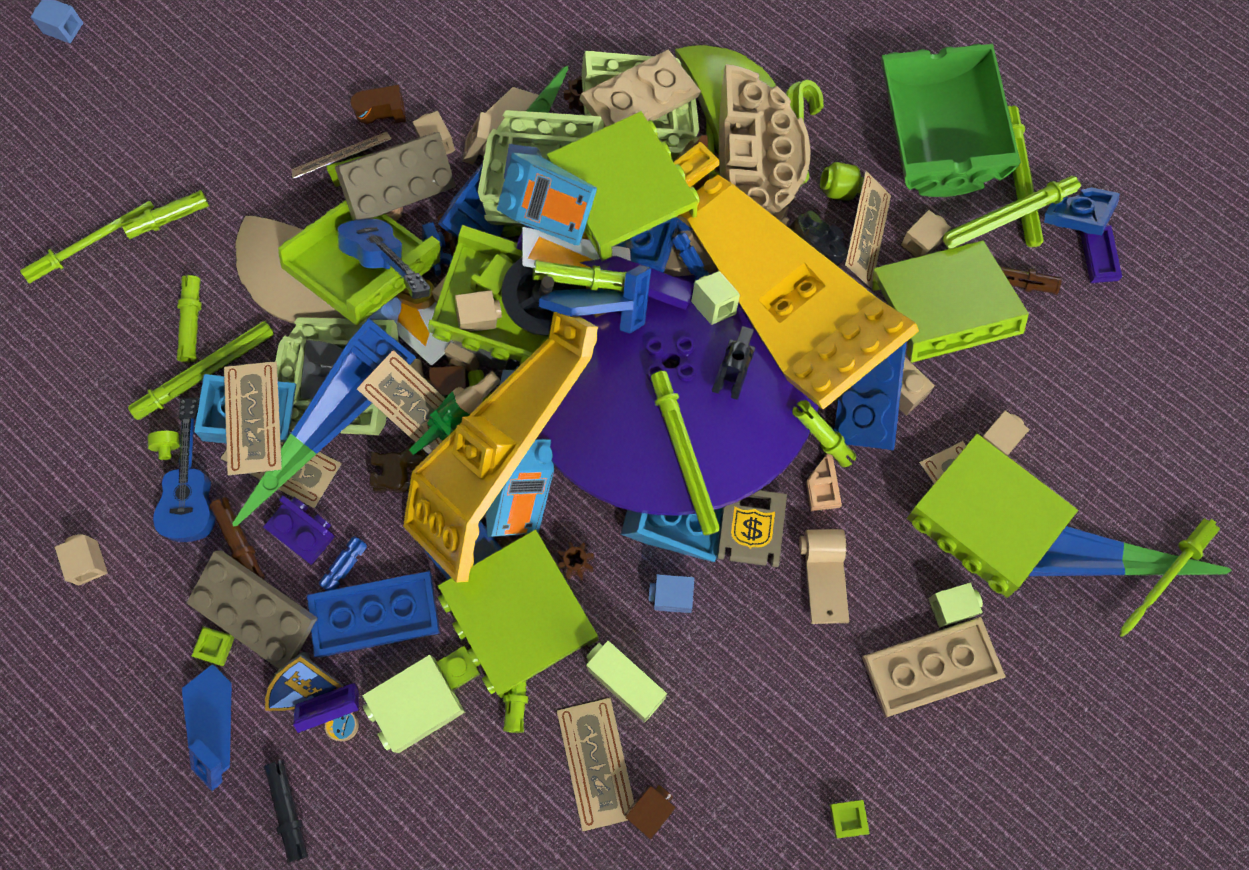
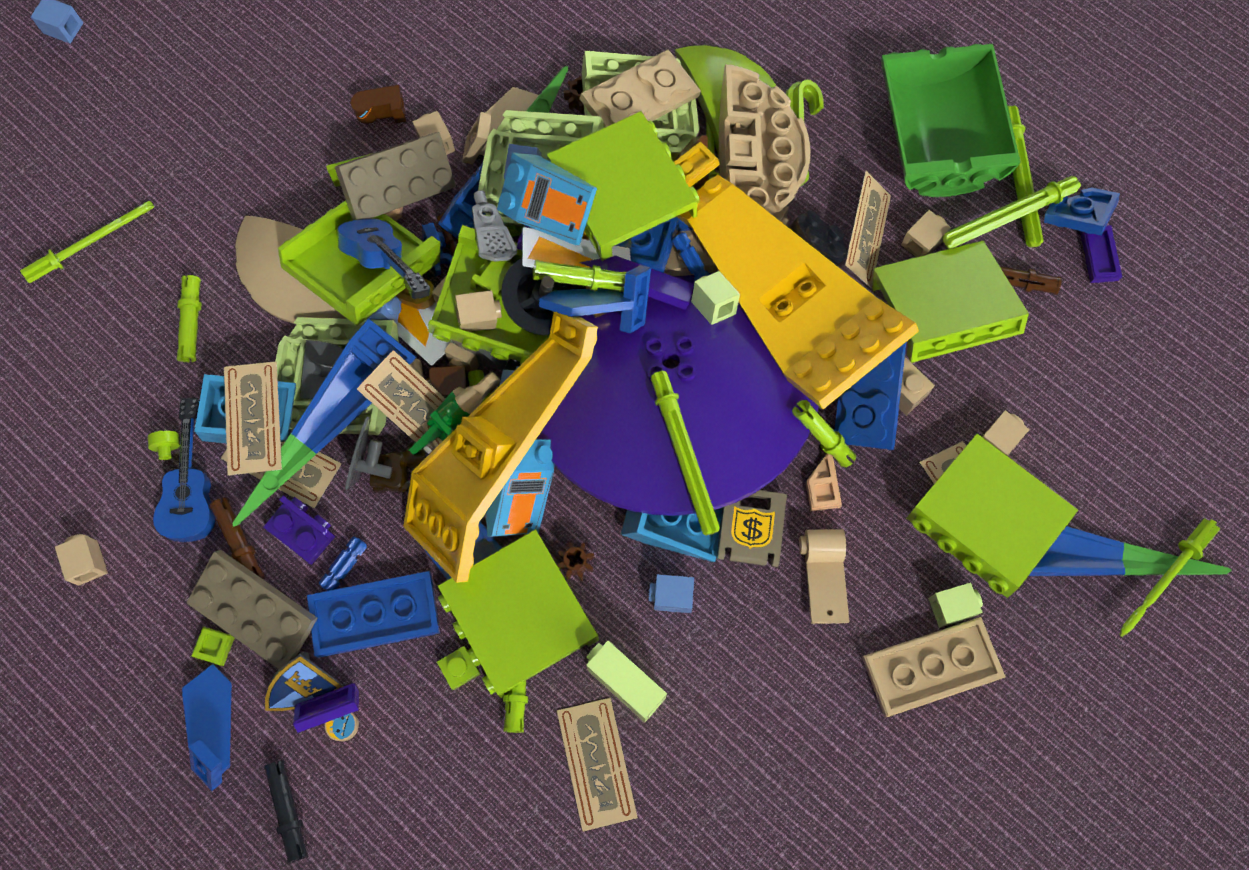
(160, 216): lime pin -> none
(195, 374): lime axle -> none
(340, 154): sticker -> none
(369, 465): none -> dark grey shield
(412, 705): yellowish green brick -> none
(491, 234): none -> light grey piece
(650, 810): reddish brown brick -> none
(735, 363): black hinge -> none
(841, 181): lime head -> none
(849, 819): lime plate -> none

